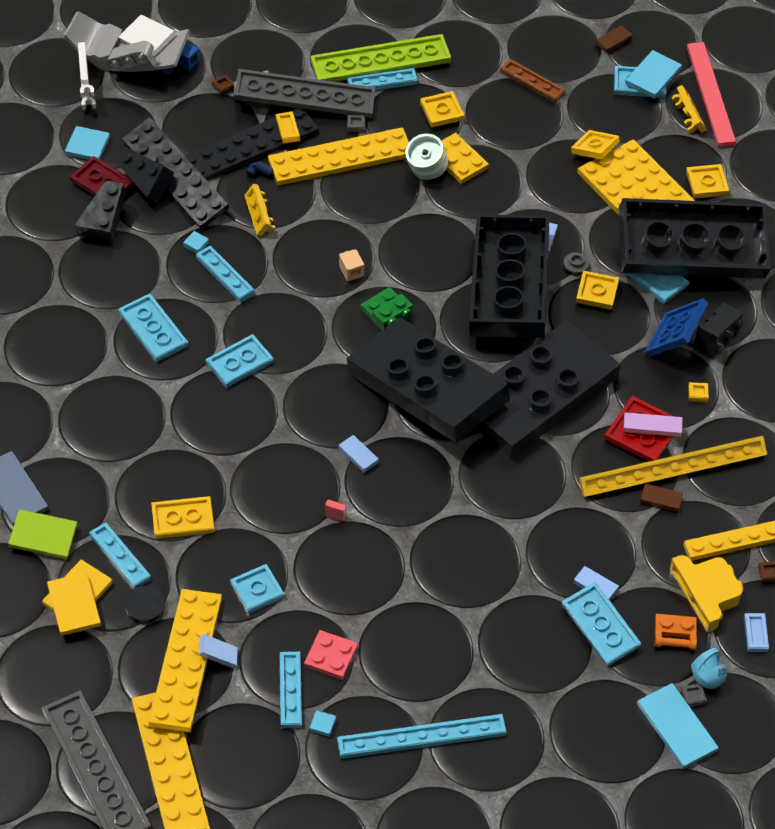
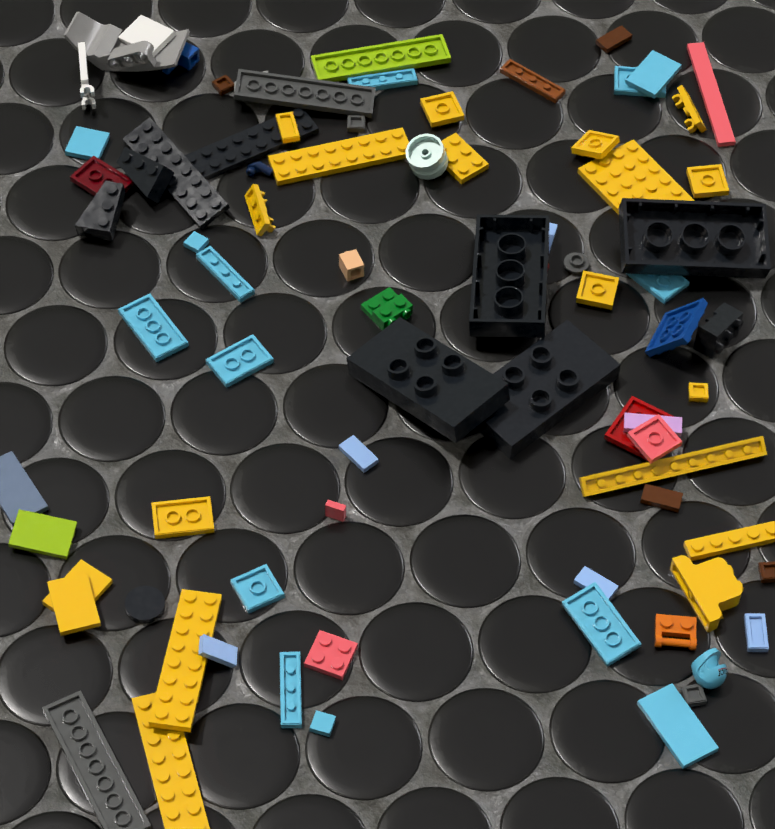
(120, 555): medium azure tile -> none
(421, 736): medium azure tile -> none
(654, 438): none -> coral plate

